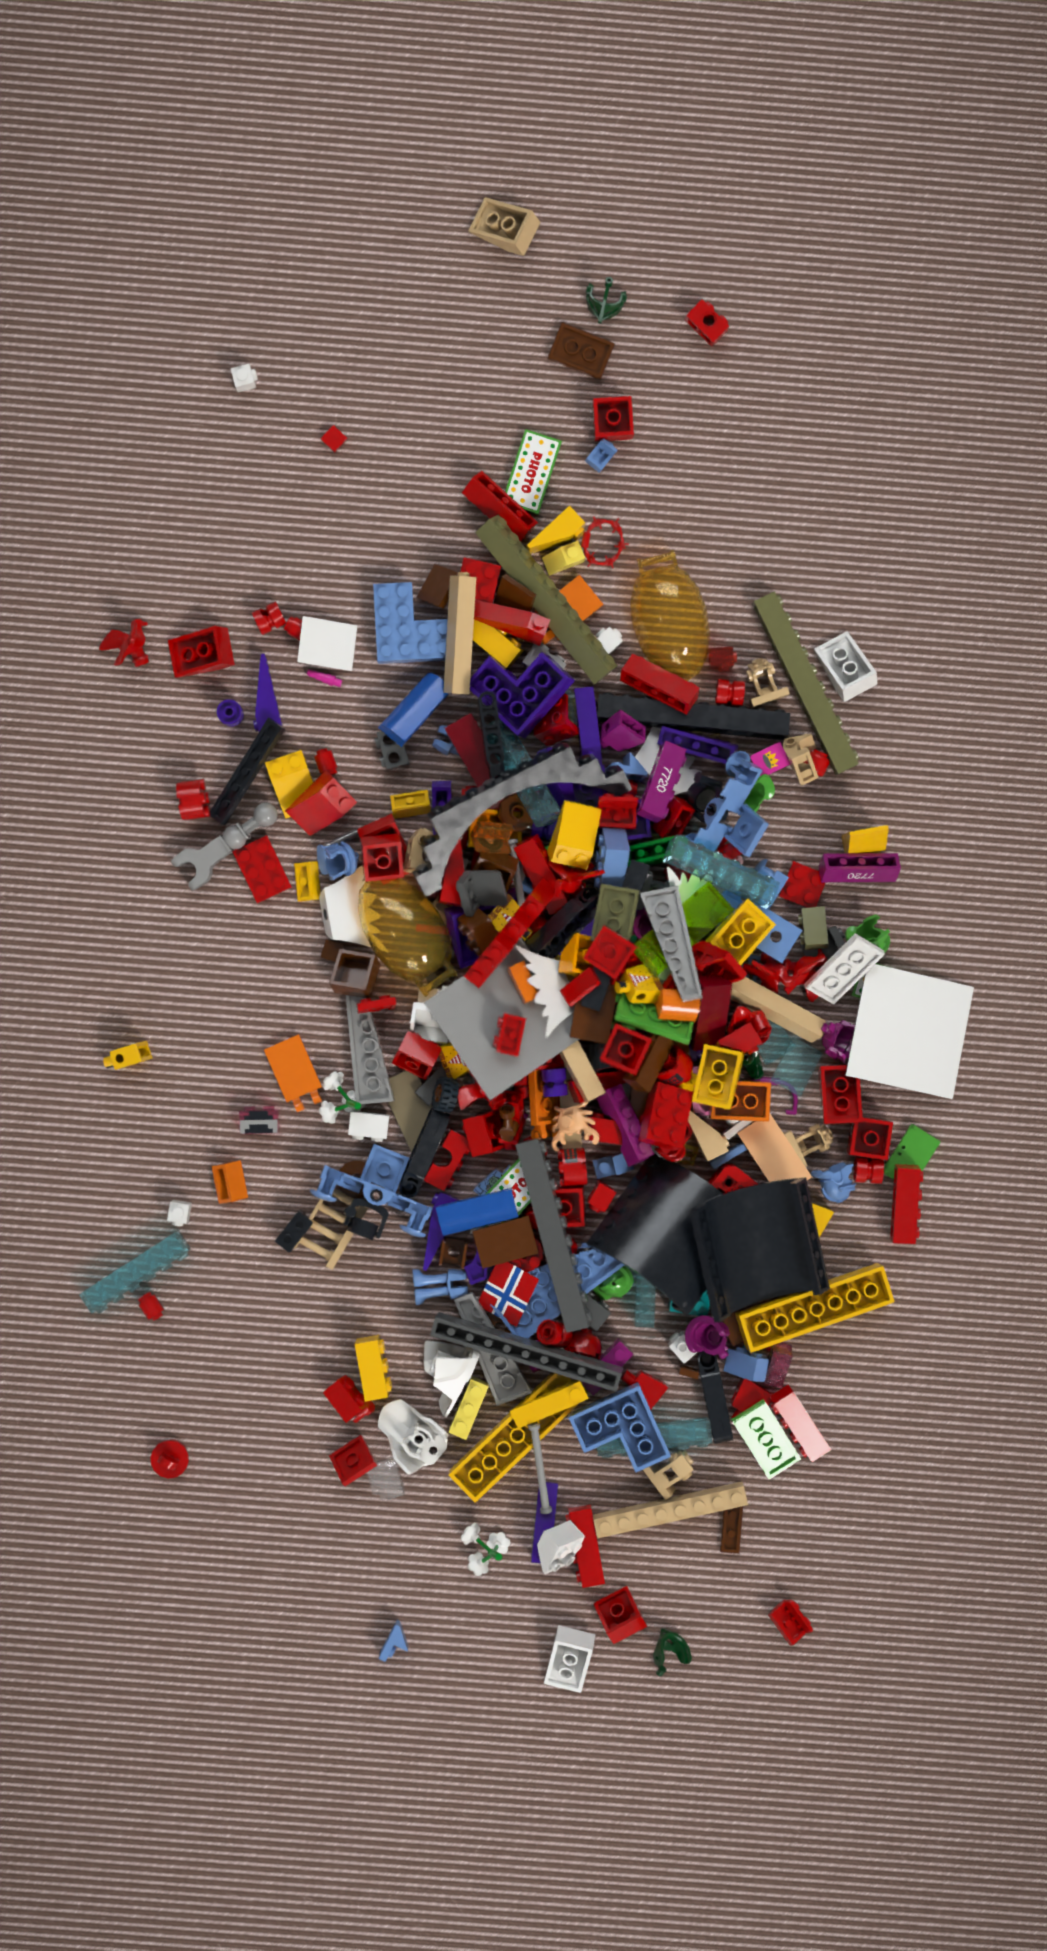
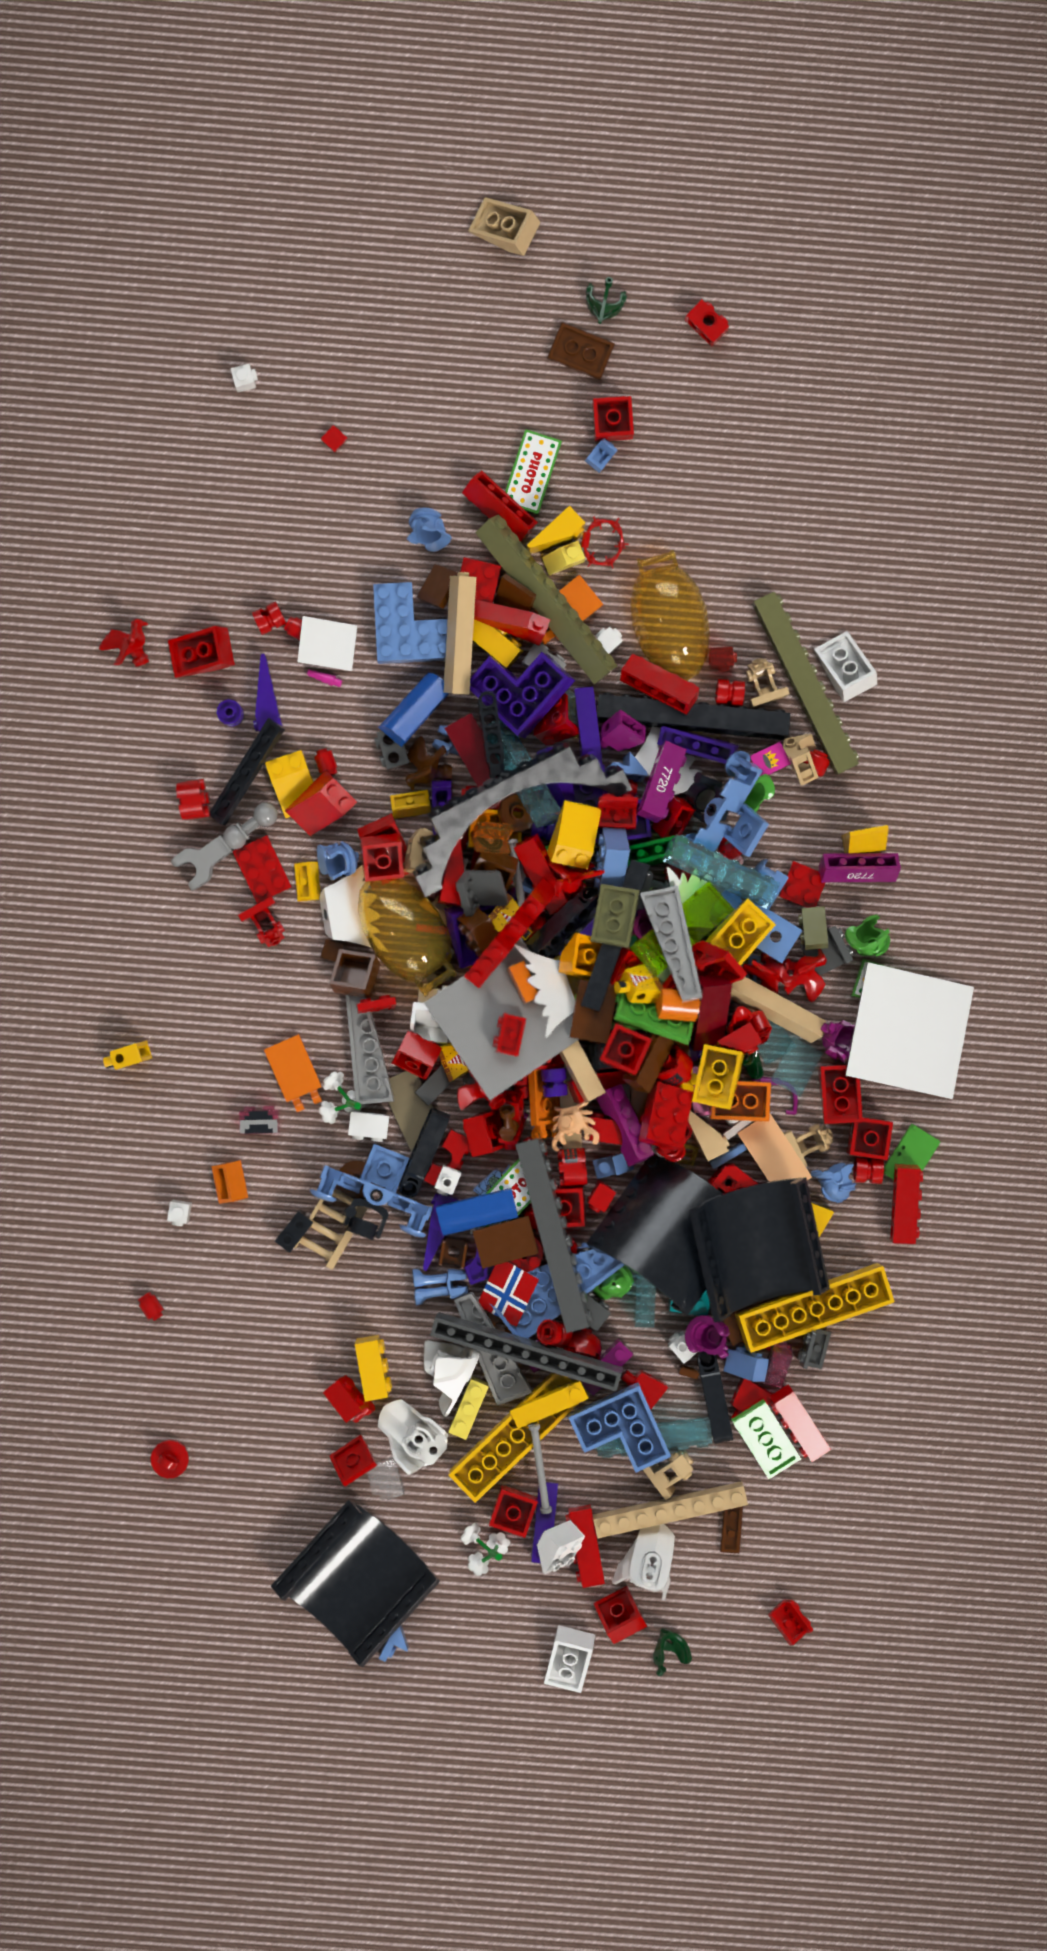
(134, 1272): clear light blue brick -> none
(260, 912): none -> red tile
(346, 837): flat silver piece -> none
(357, 1580): none -> black panel
(426, 765): none -> reddish brown animal
(428, 529): none -> medium blue helmet
(445, 1094): black wheel -> none
(447, 1180): none -> white brick
(513, 1511): none -> red brick
(580, 986): red tile -> none
(609, 952): red plate -> none
(652, 1547): none -> white piece
(814, 1348): none -> dark grey bracket
(844, 968): white tile -> none

